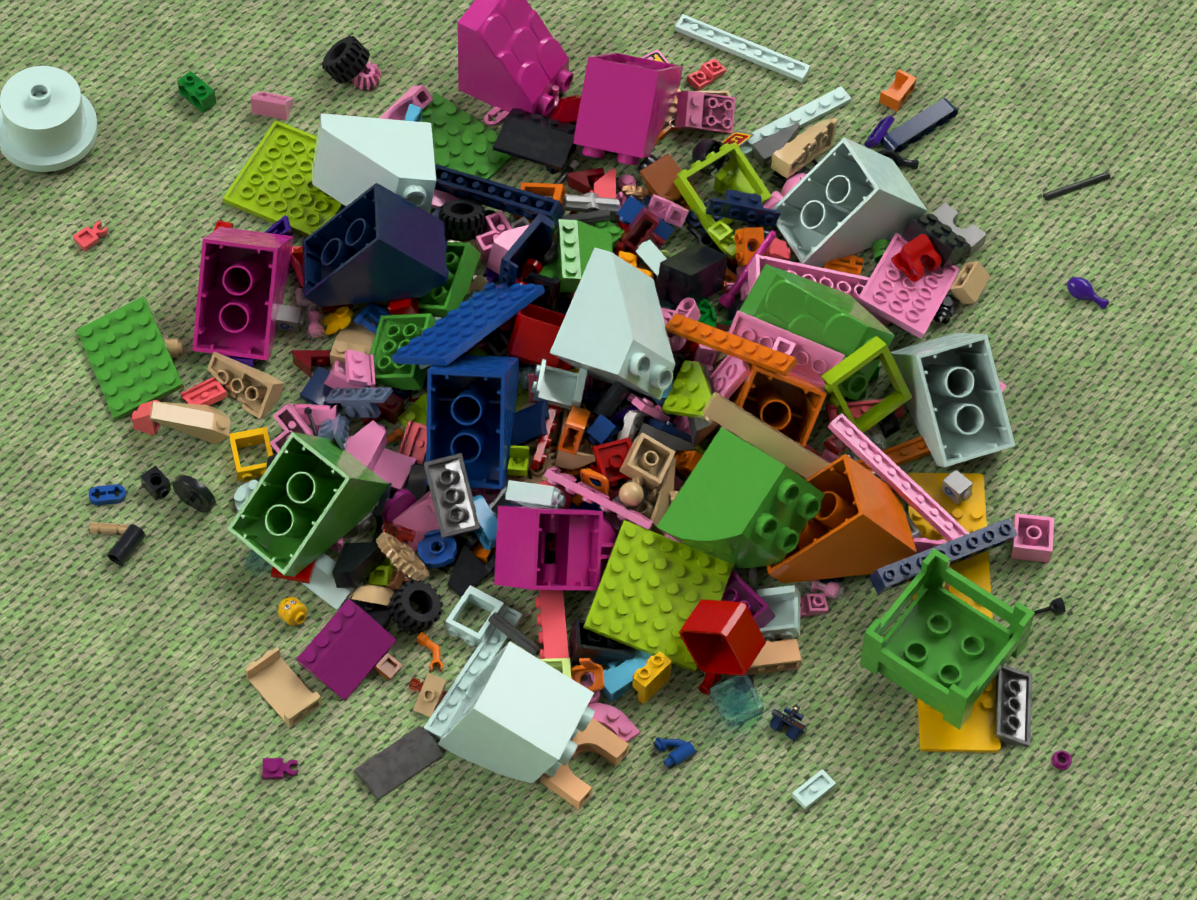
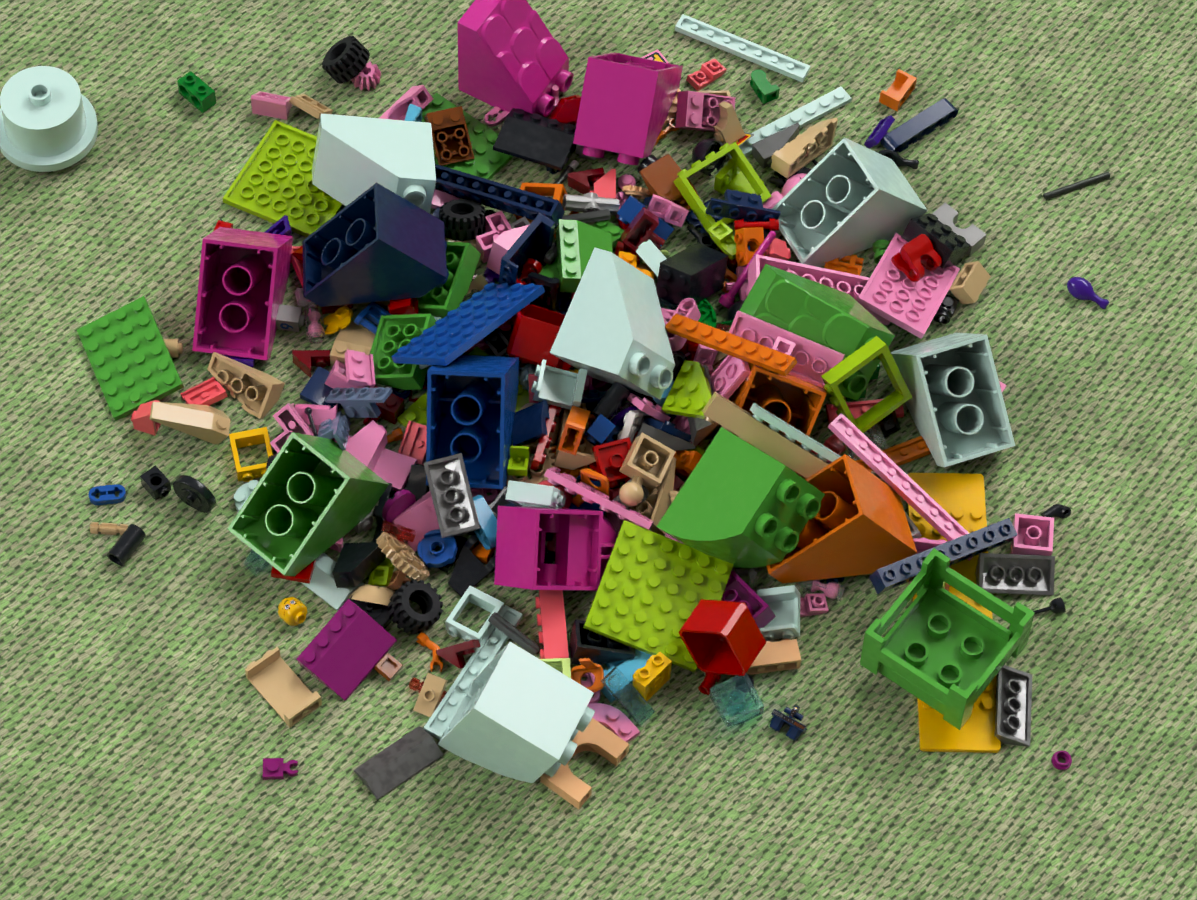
(89, 237): coral plate -> none
(310, 105): none -> tan plate
(450, 136): none -> dark orange slope
(455, 653): none -> dark red slope
(627, 696): none -> clear light blue plate
(683, 752): blue plant -> none
(728, 127): none -> tan arch
(762, 87): none -> green leg
(772, 224): none -> red bar
(793, 434): none -> light aqua plate
(813, 789): light aqua plate -> none
(957, 487): light grey brick -> none
(1016, 573): none -> flat silver slope
(1057, 511): none -> black arm

